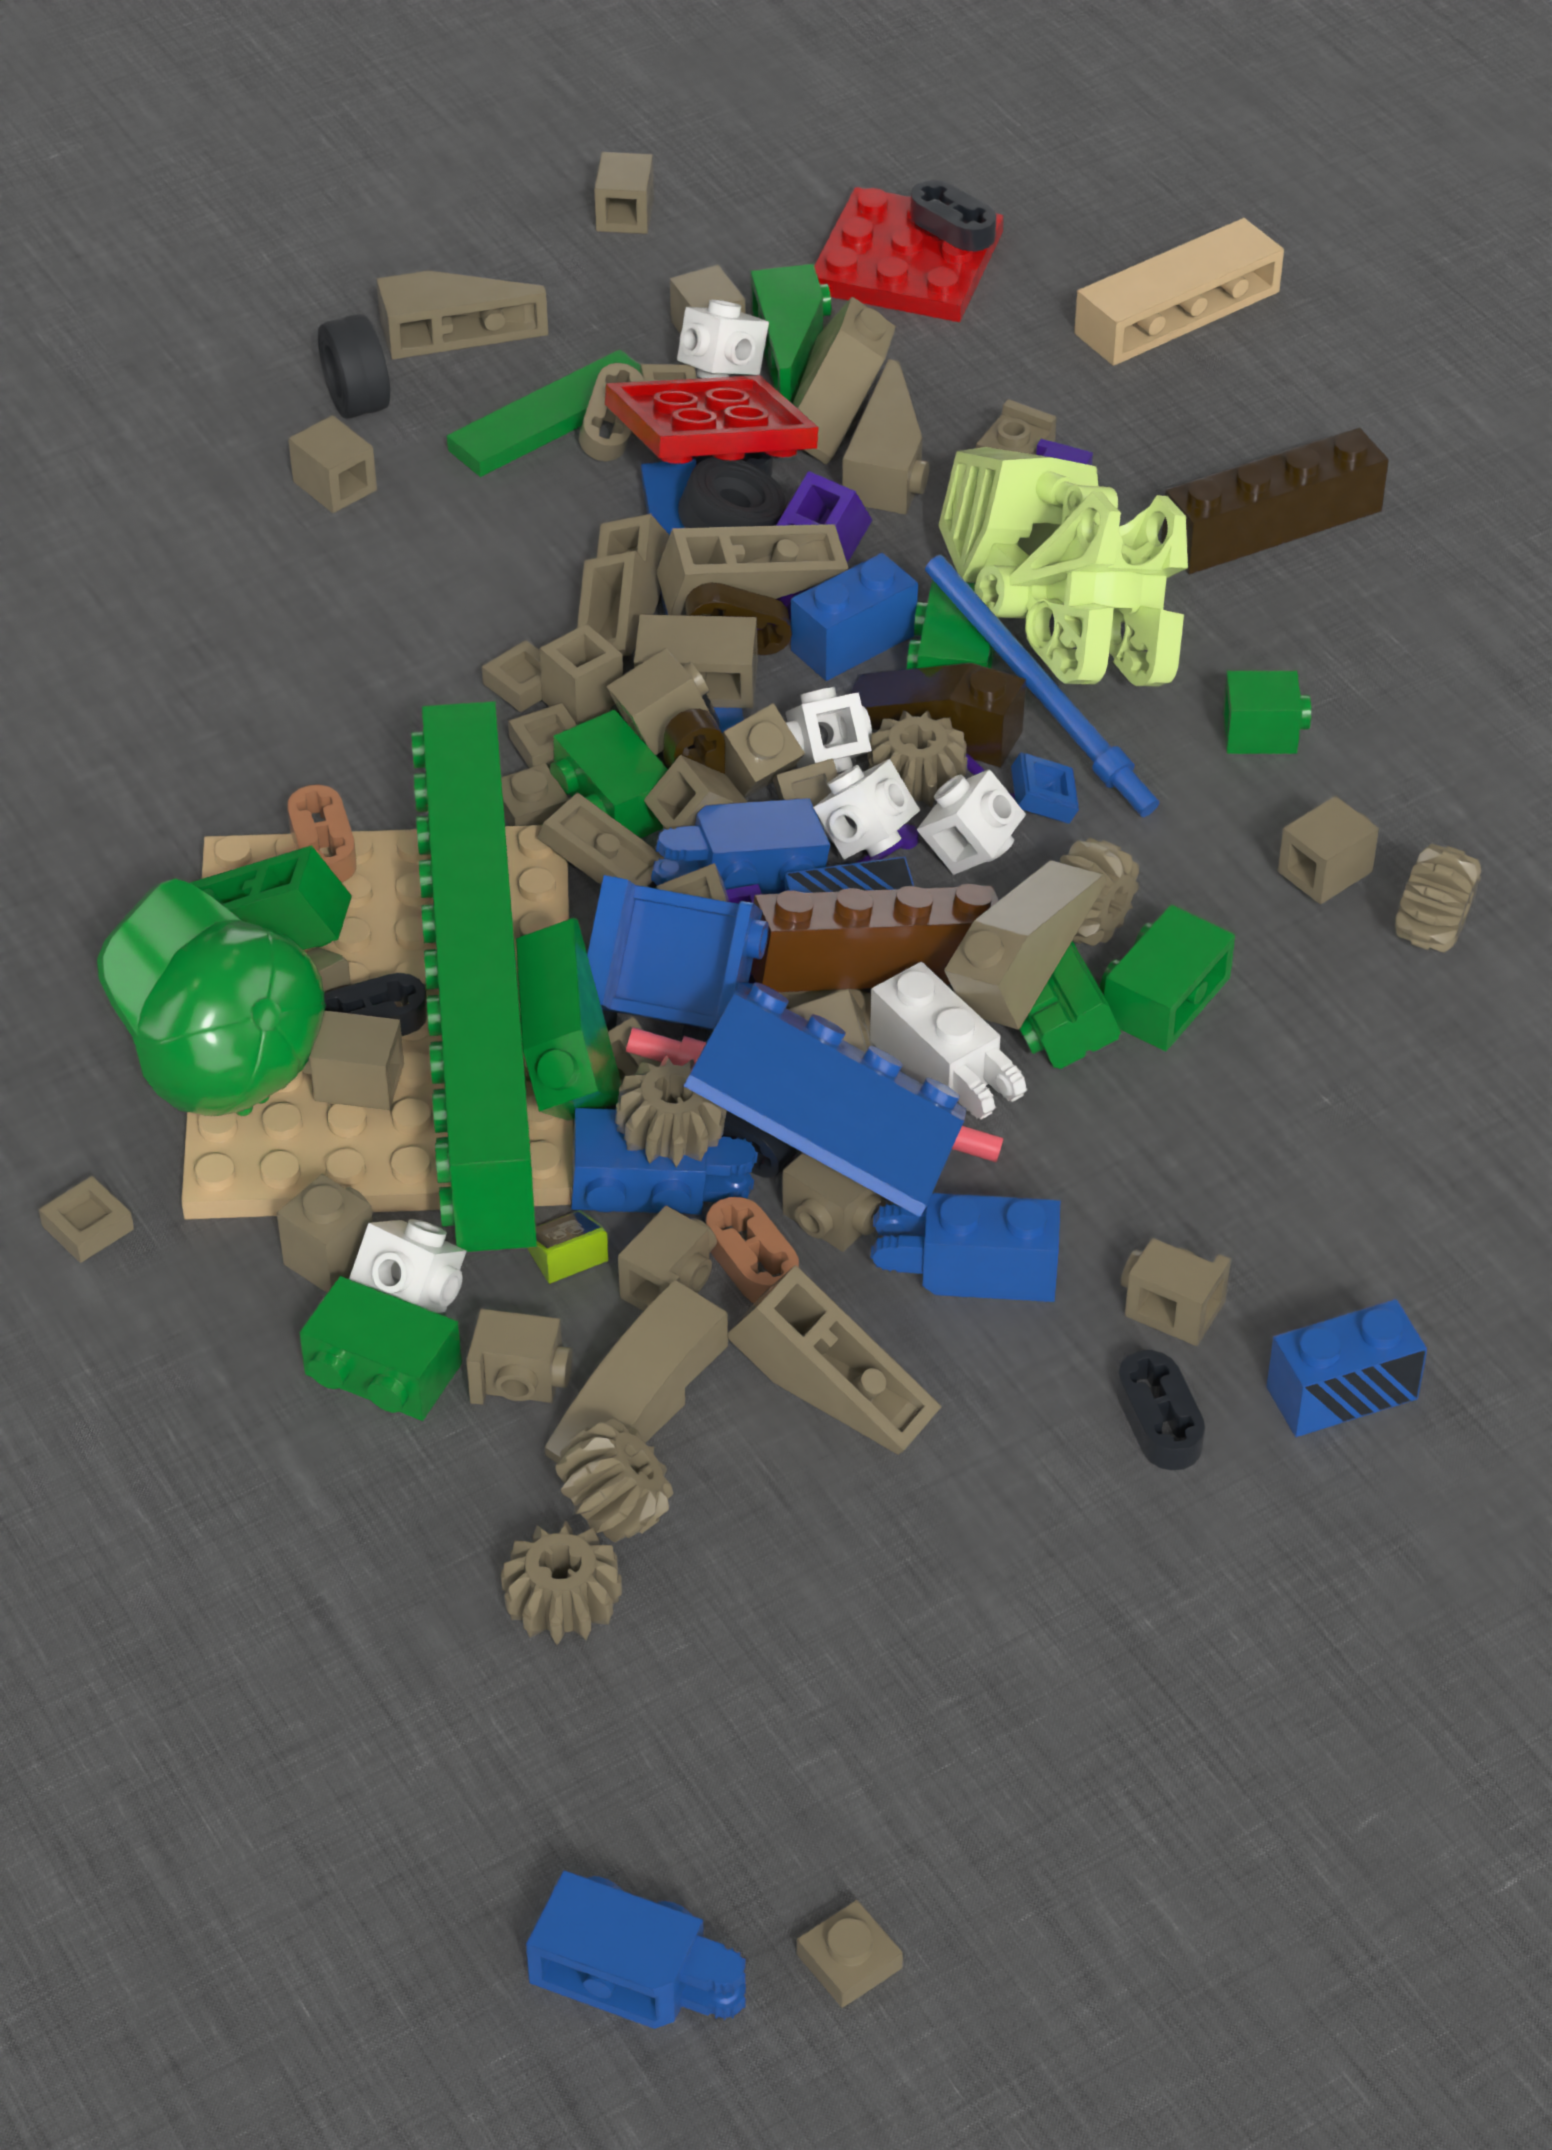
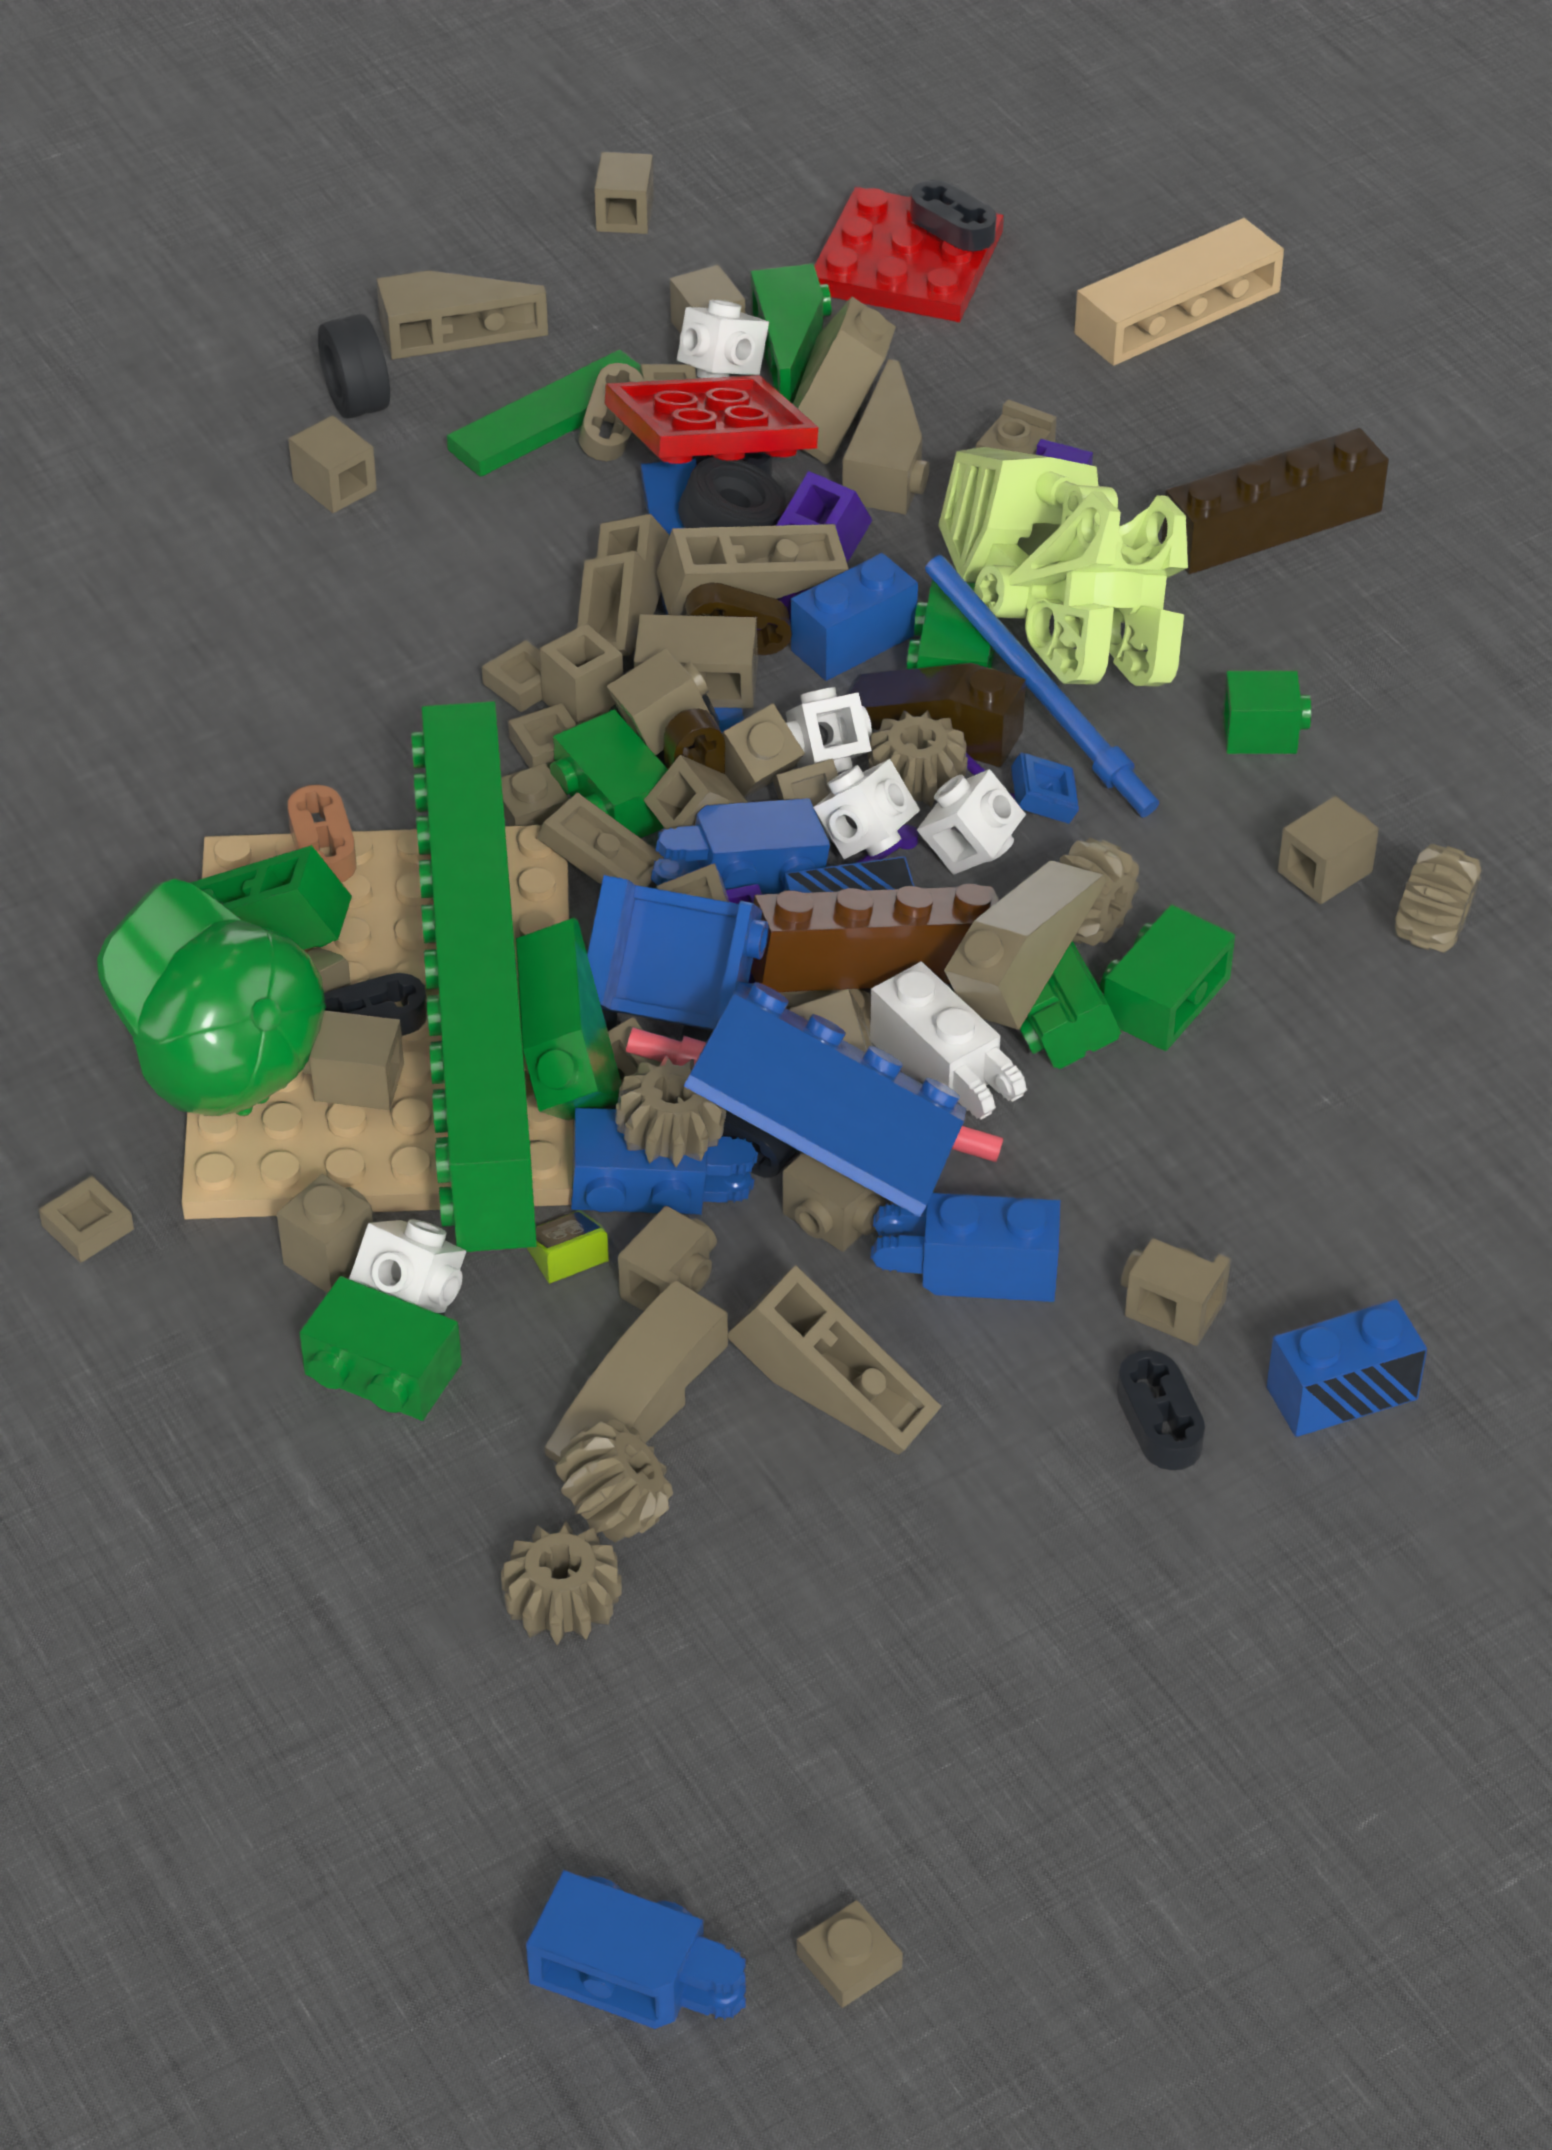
(517, 1357): dark tan brick -> none
(762, 1245): nougat beam -> none

